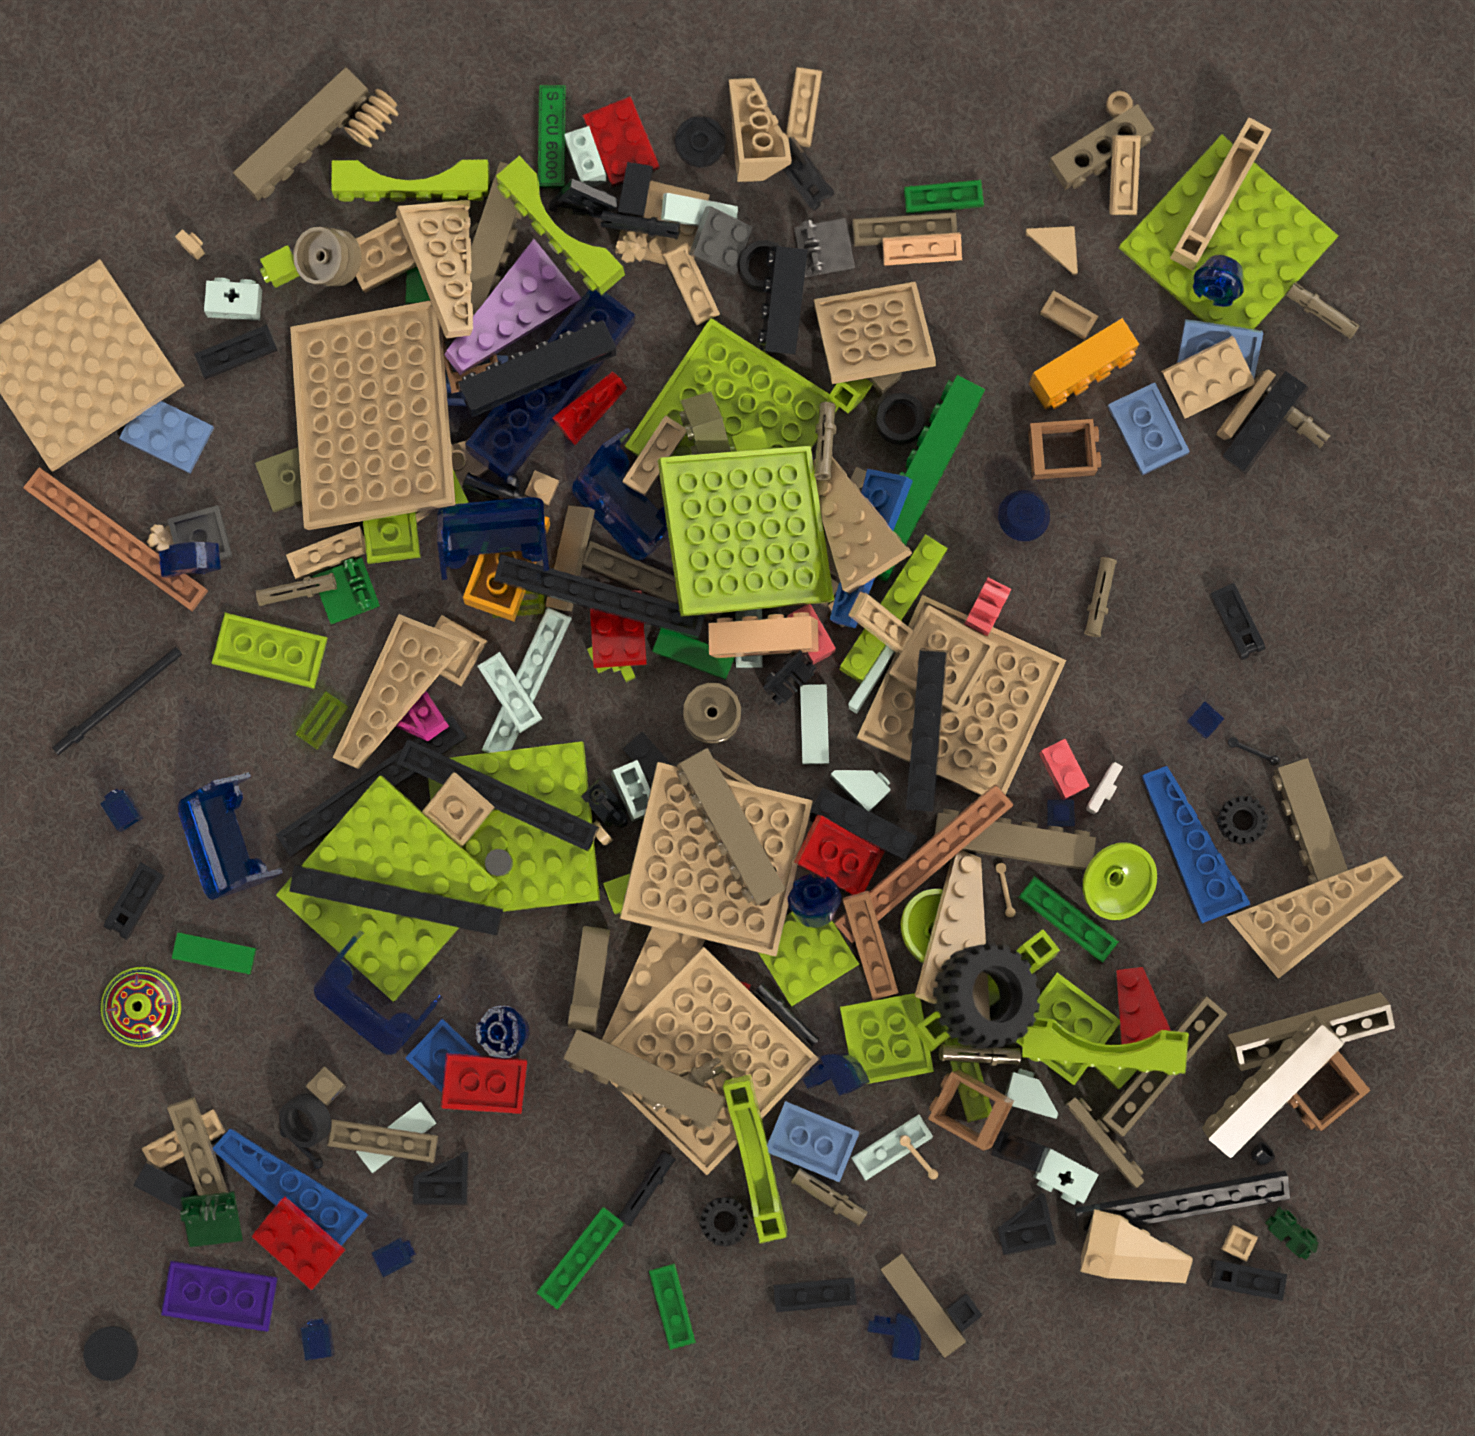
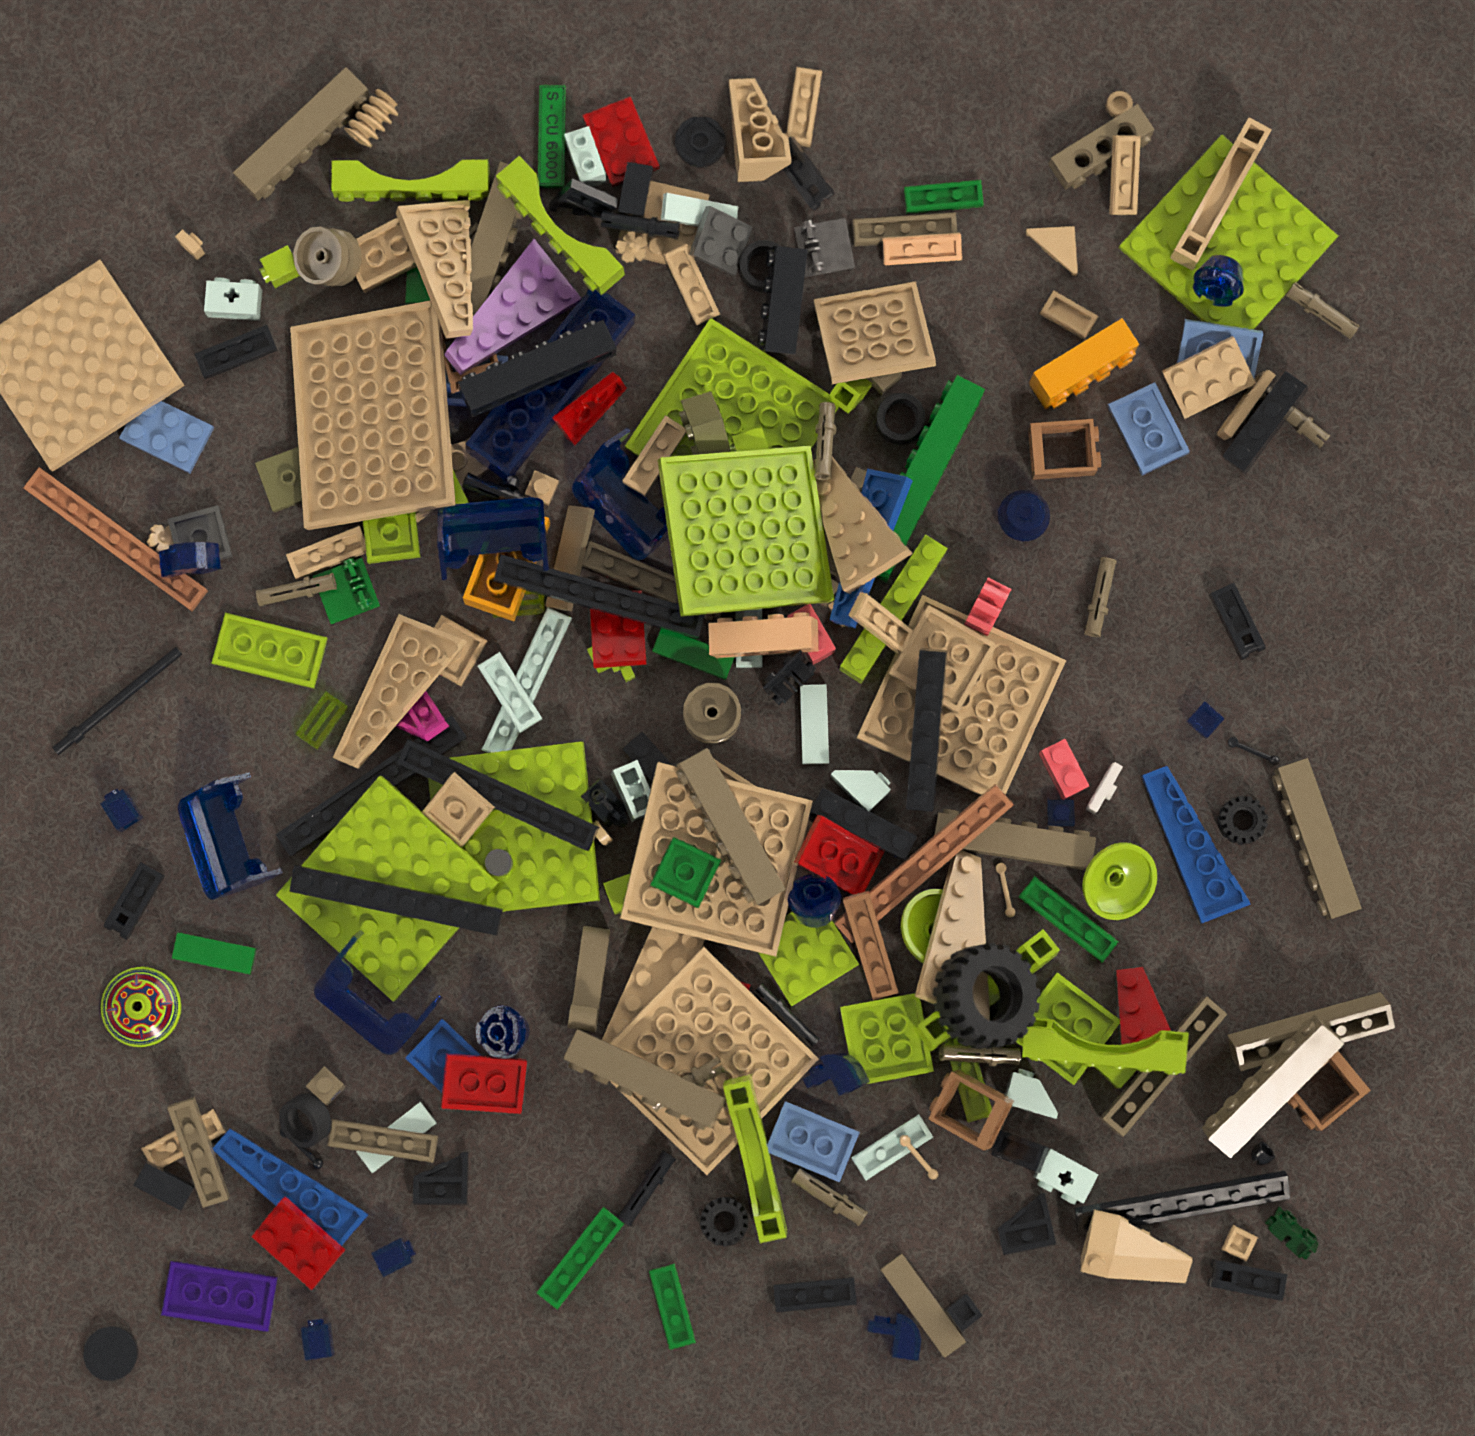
(211, 1219): dark green hinge -> none
(685, 872): none -> green tile
(871, 679): light aqua tile -> none
(1098, 1132): dark tan plate -> none
(1301, 920): tan wing -> none

